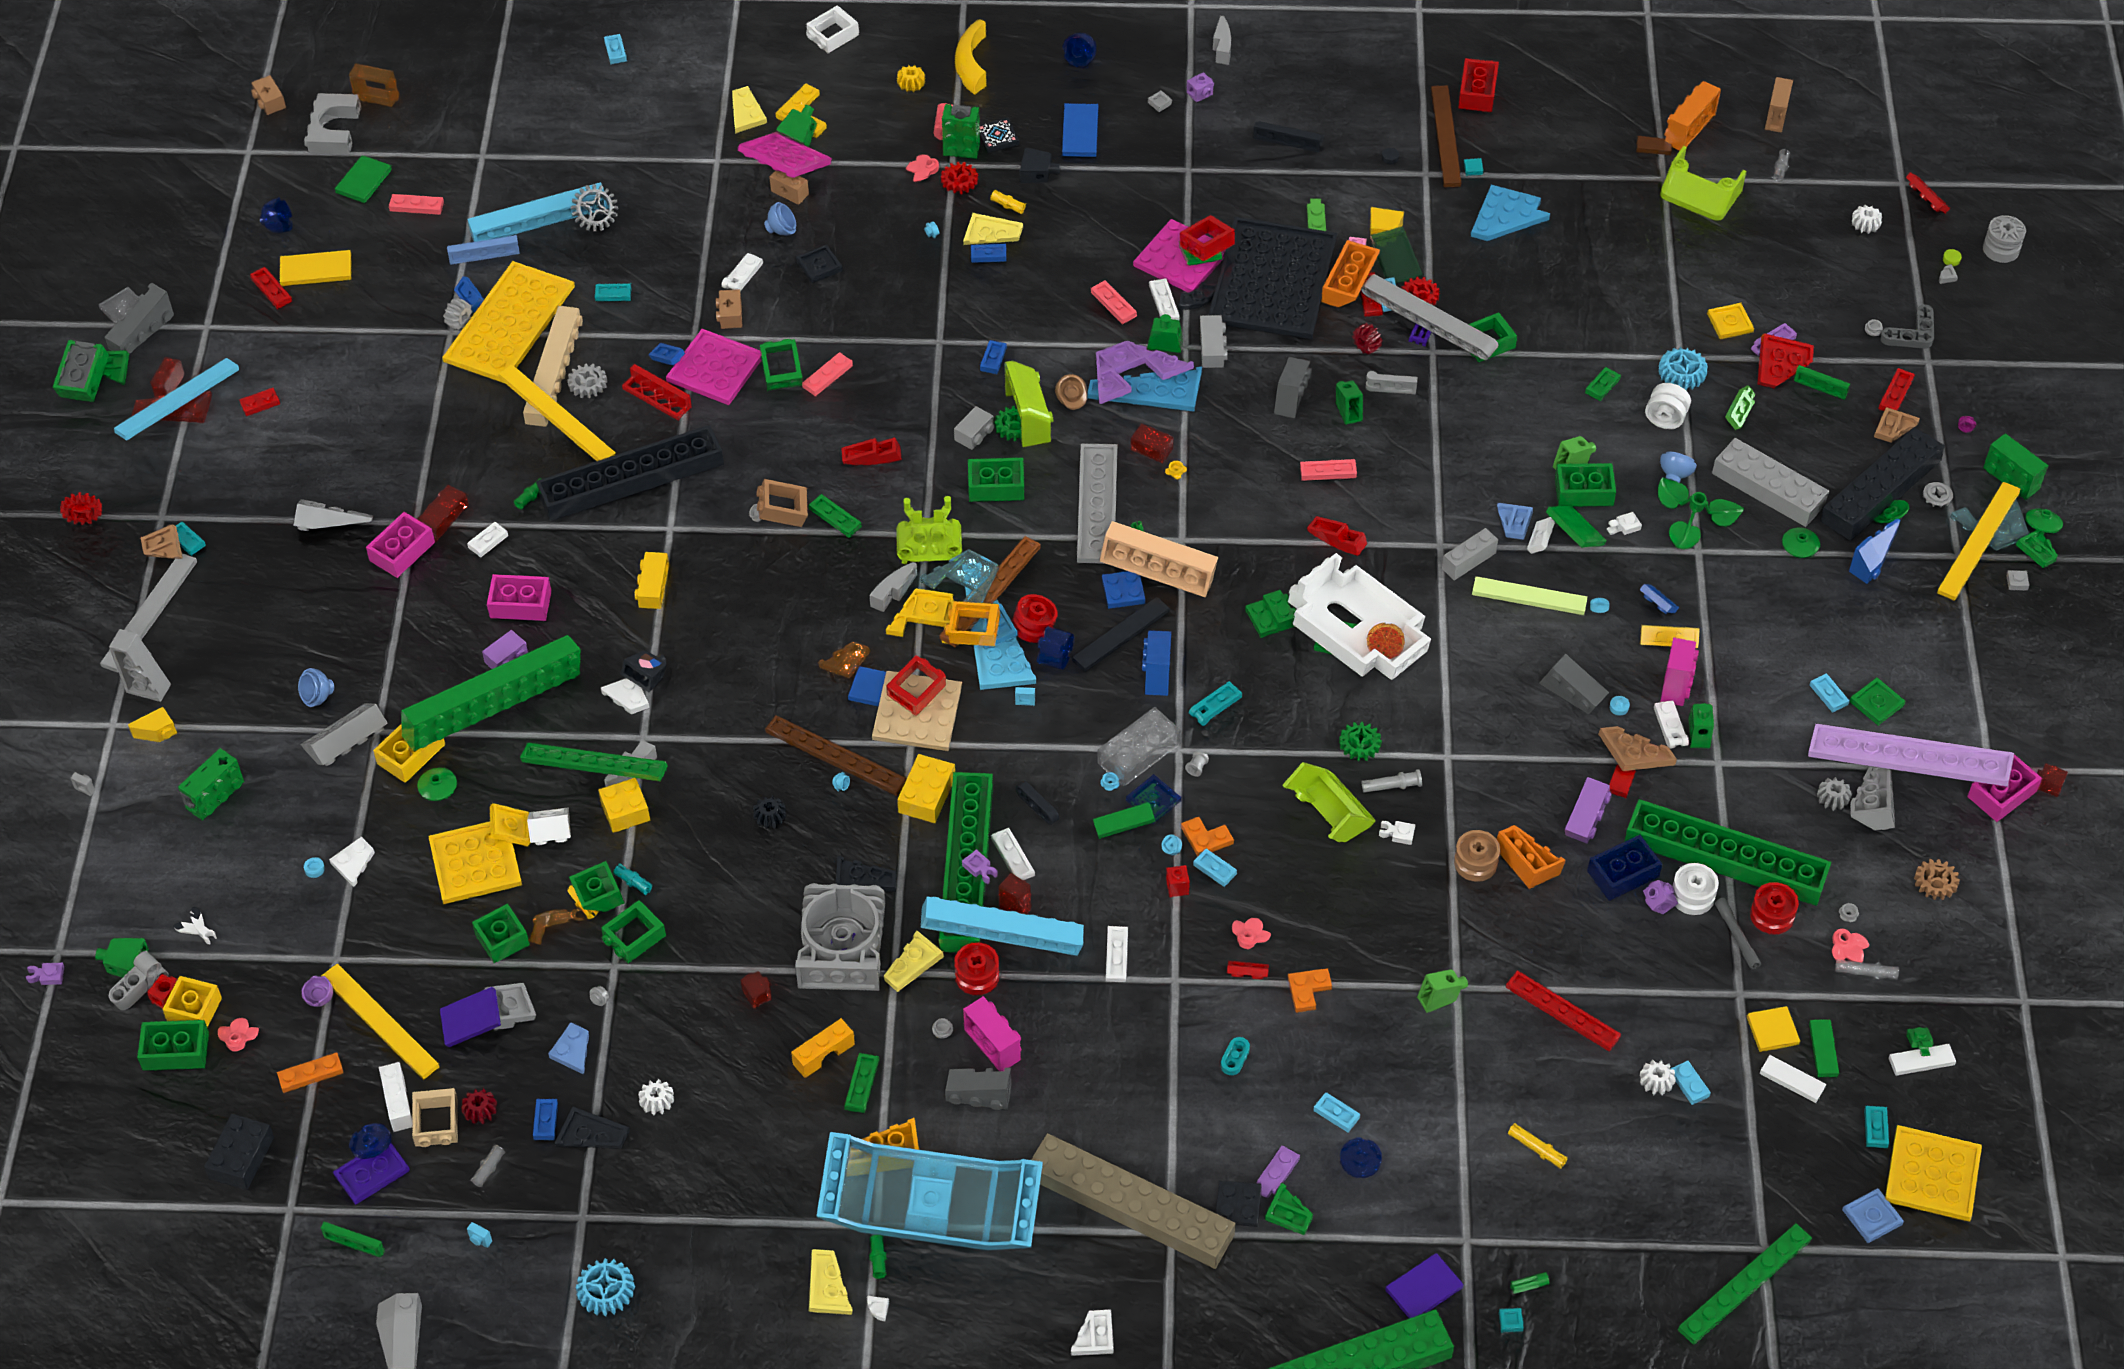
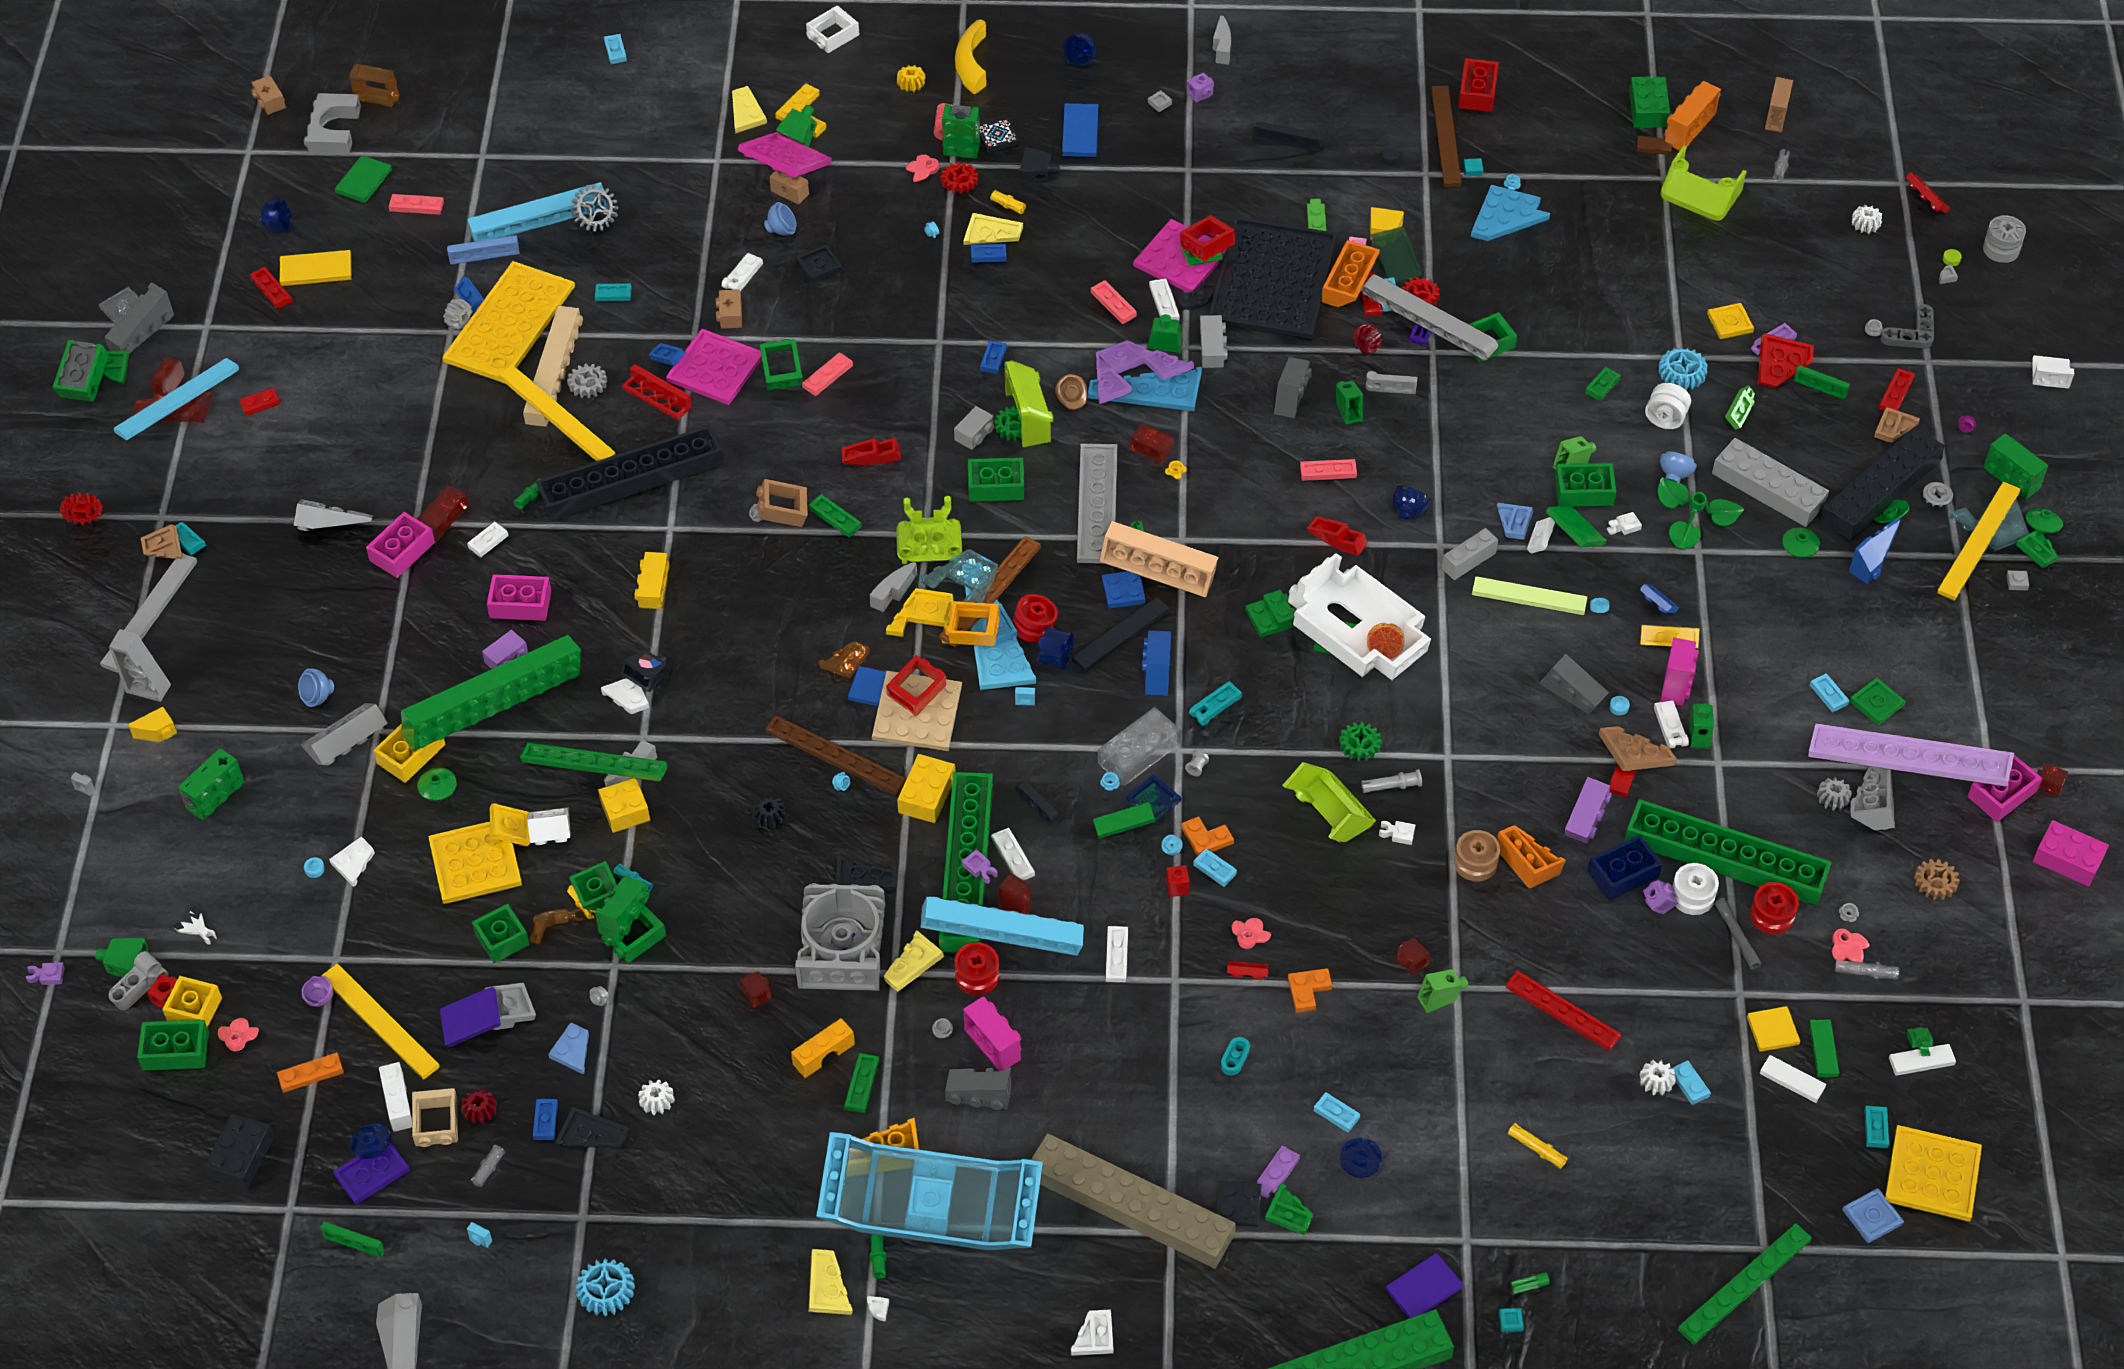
(622, 908): none -> green wedge
(1409, 502): none -> clear blue cylinder
(1413, 956): none -> clear red brick
(1512, 182): none -> medium azure plate
(1649, 101): none -> green brick
(2051, 372): none -> white bracket
(2070, 853): none -> dark pink brick

